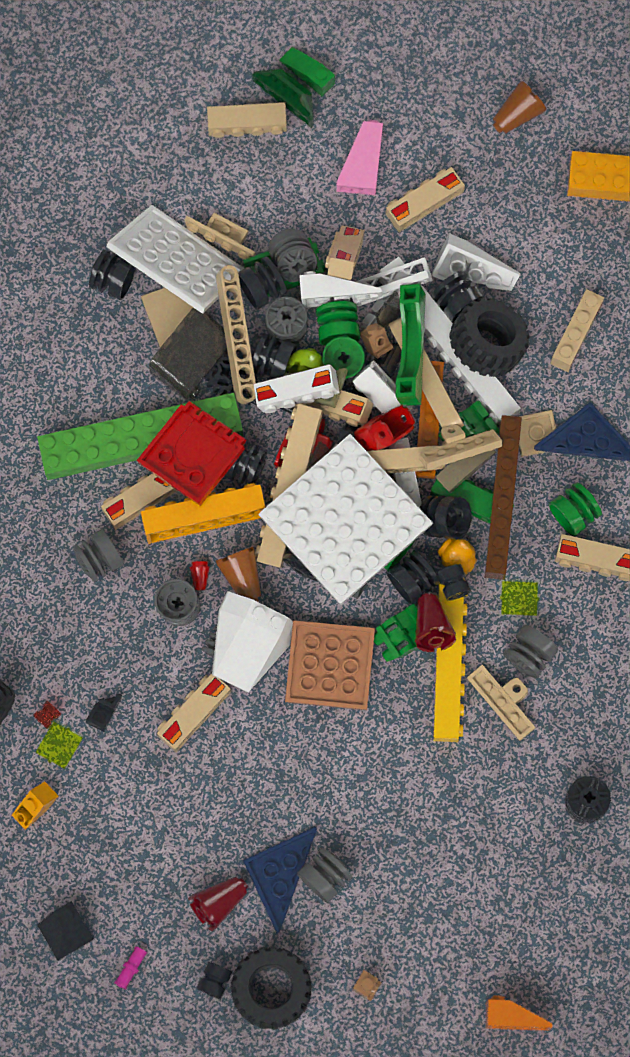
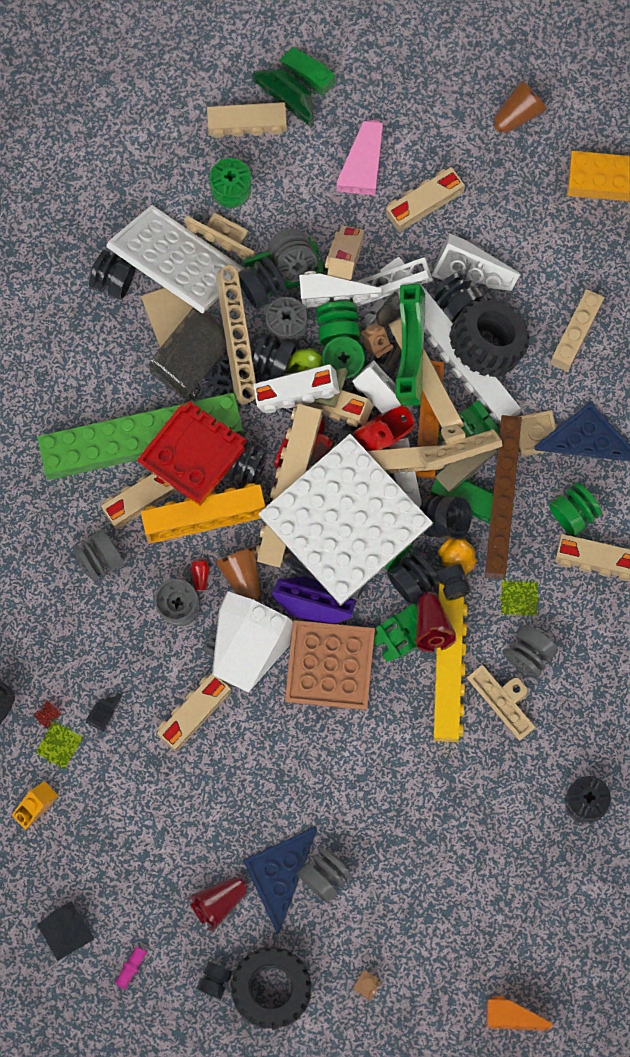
(232, 193): none -> green wheel
(311, 601): none -> dark purple wedge

